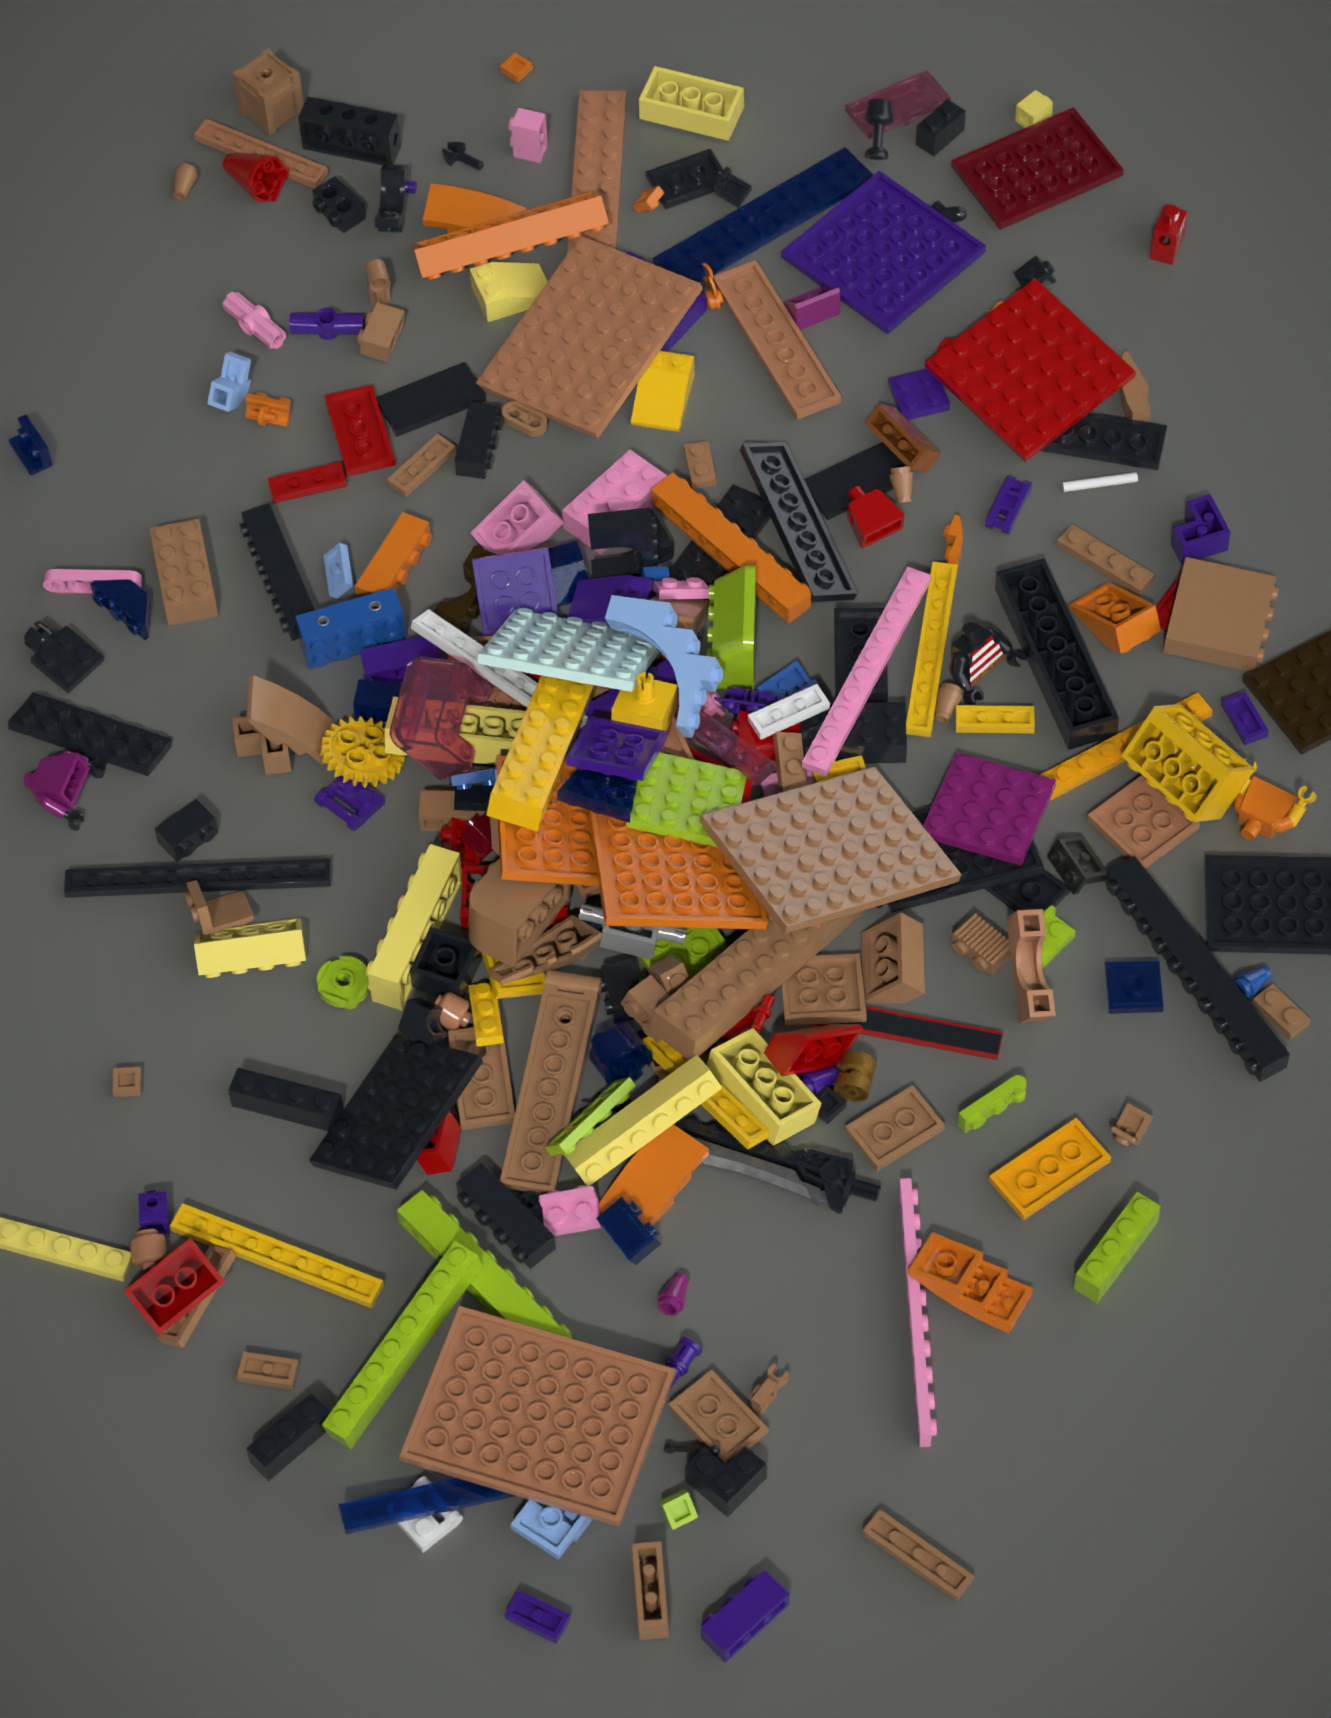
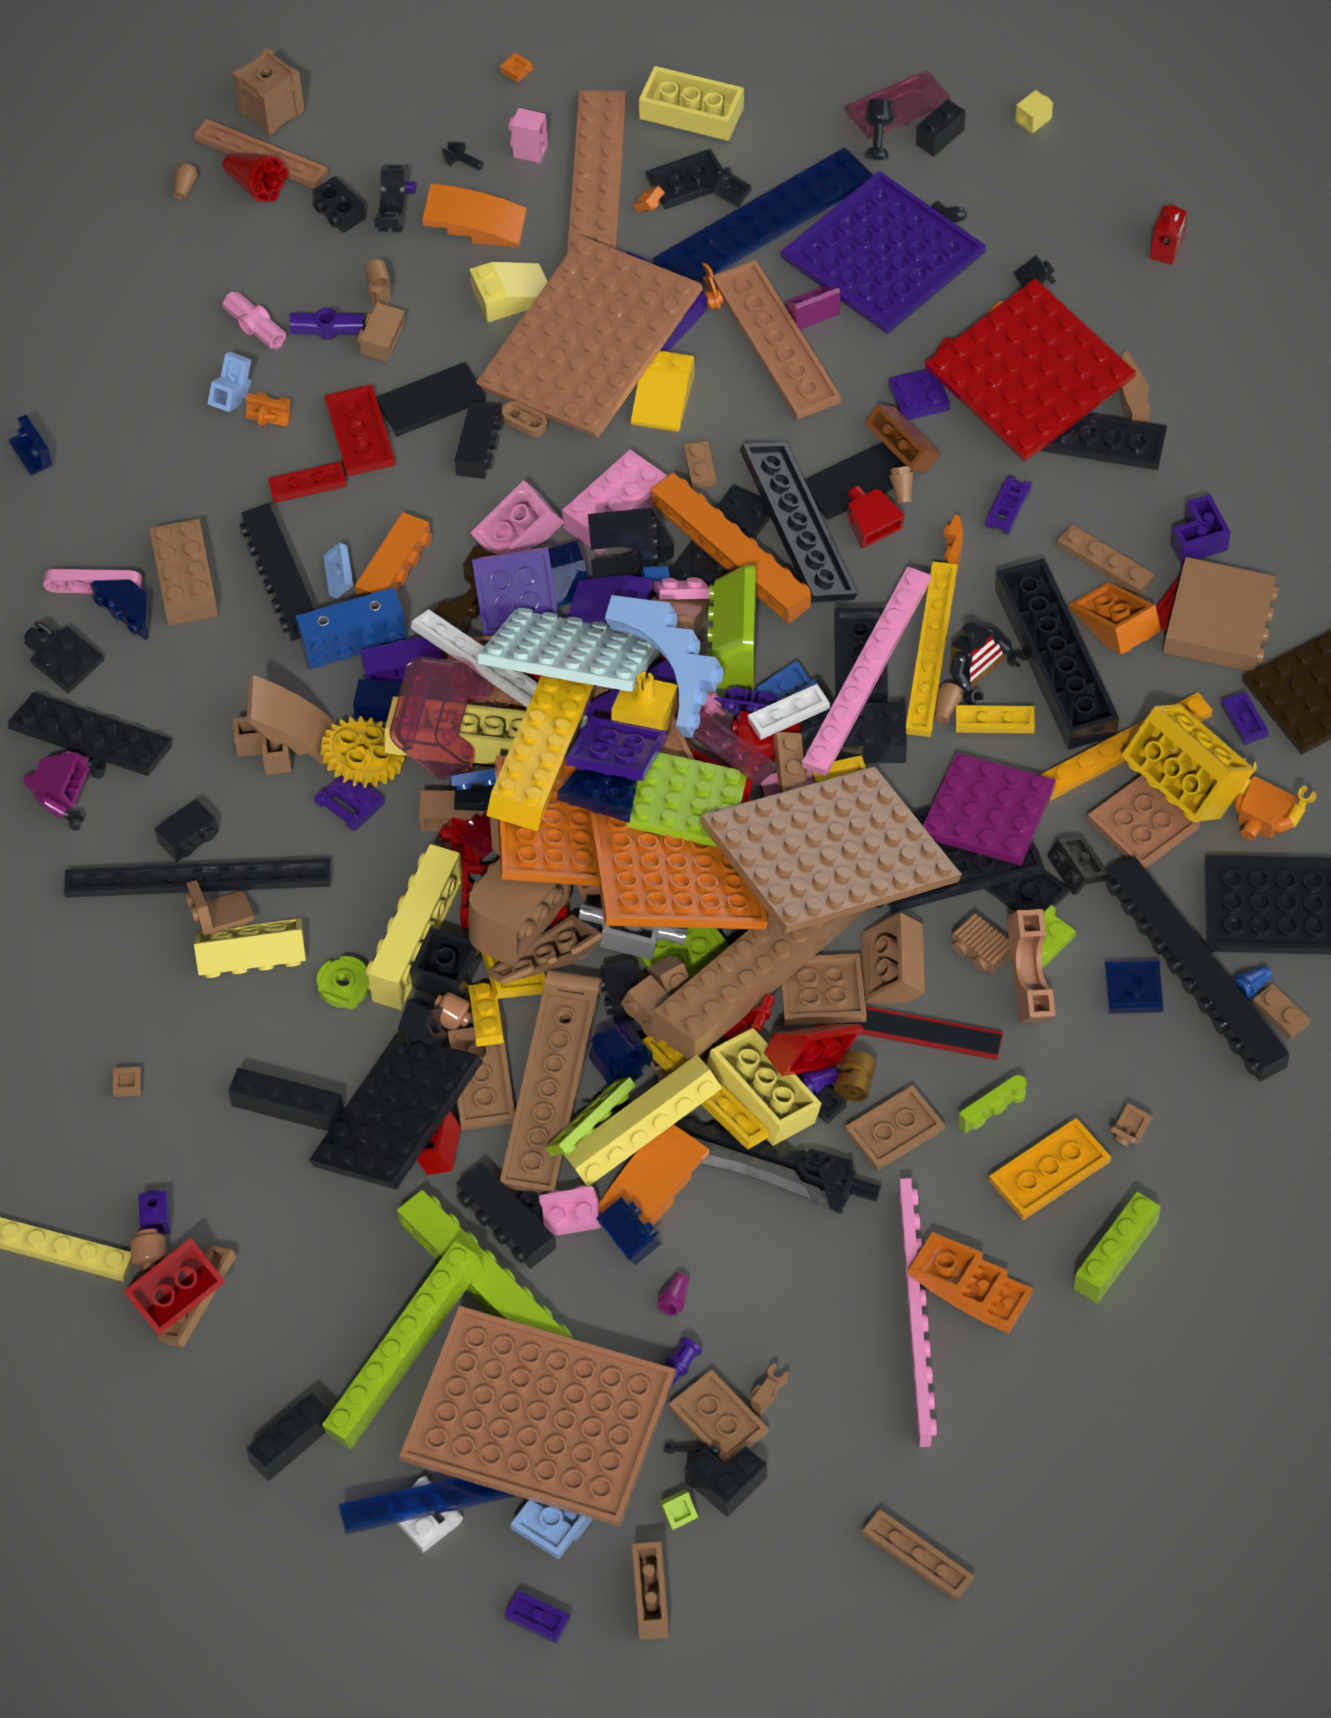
(268, 1370): medium nougat plate -> none
(277, 1255): yellow plate -> none
(349, 131): black brick -> none
(421, 465): medium nougat plate -> none
(510, 234): orange brick -> none
(744, 1615): dark purple brick -> none
(1037, 168): dark red plate -> none
(1100, 482): white bar -> none

